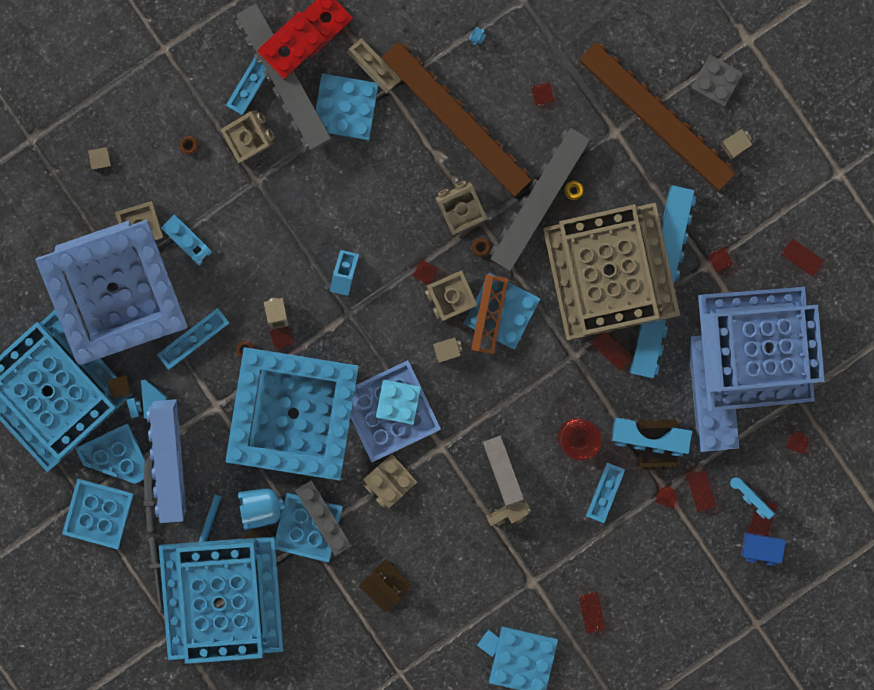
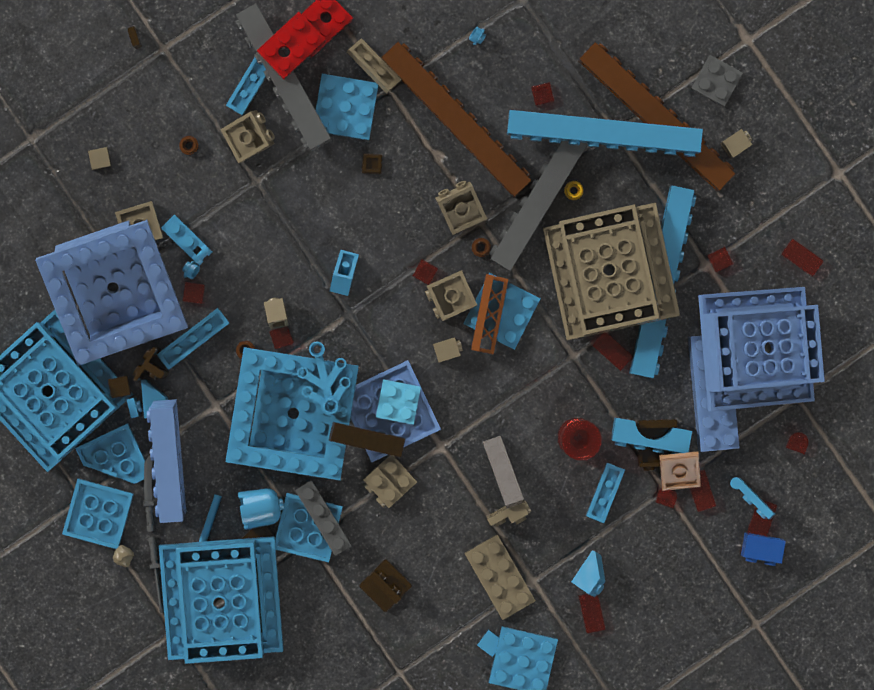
(123, 556): none -> dark tan piece
(134, 37): none -> dark brown tile
(154, 370): none -> dark brown bracket
(191, 269): none -> dark azure plate
(193, 293): none -> clear red tile
(325, 381): none -> dark azure plant
(366, 439): none -> dark brown tile
(372, 163): none -> dark brown tile
(499, 577): none -> dark tan plate
(591, 575): none -> dark azure slope
(604, 132): none -> dark azure brick
(680, 471): none -> medium nougat tile

